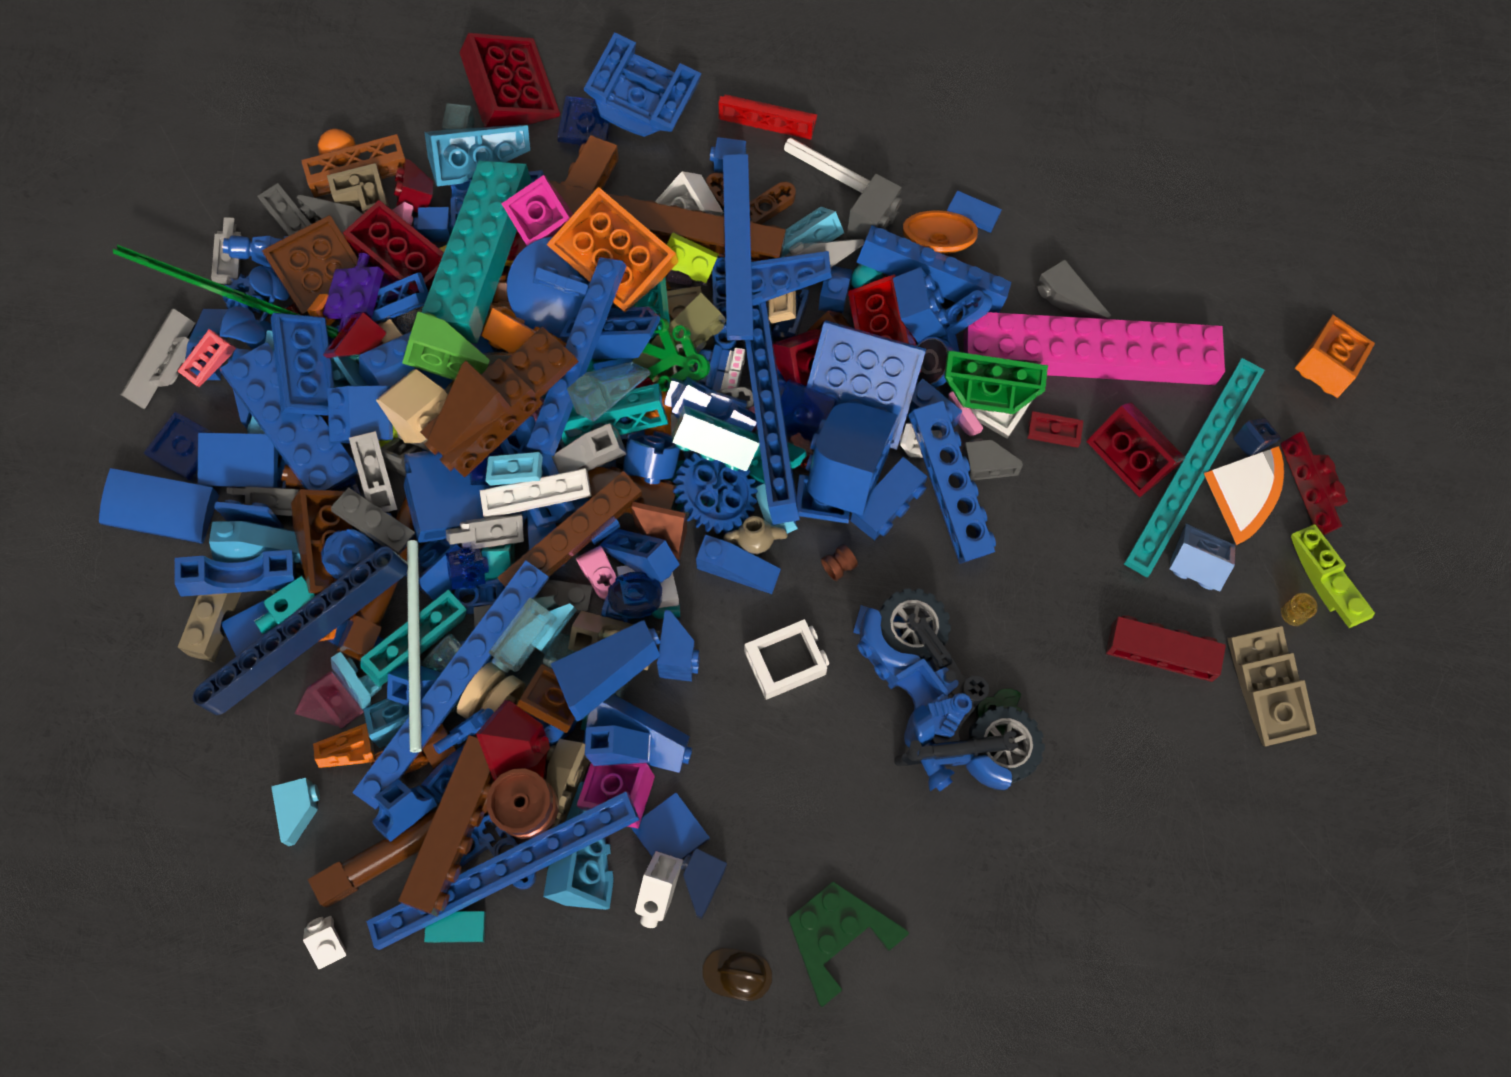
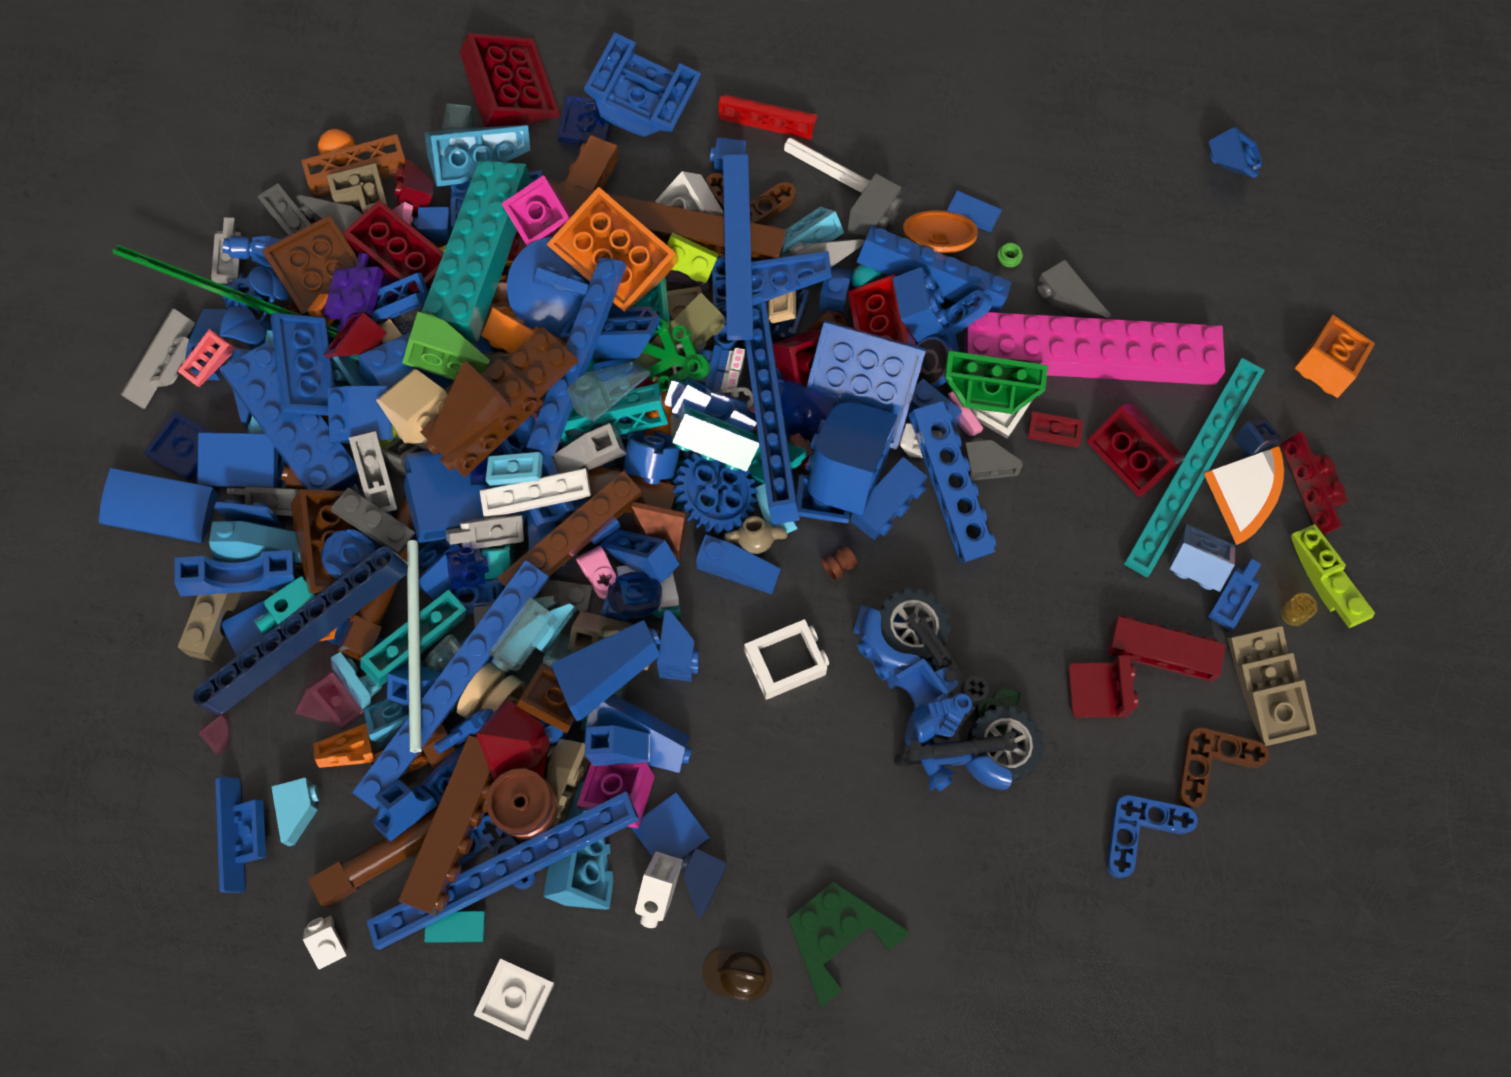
(216, 734): none -> clear pink tile
(238, 833): none -> blue bracket
(514, 999): none -> white plate
(1010, 249): none -> bright green plate
(1102, 689): none -> dark red bracket
(1132, 824): none -> blue beam
(1213, 750): none -> reddish brown beam
(1236, 152): none -> blue slope
(1236, 596): none -> blue hinge

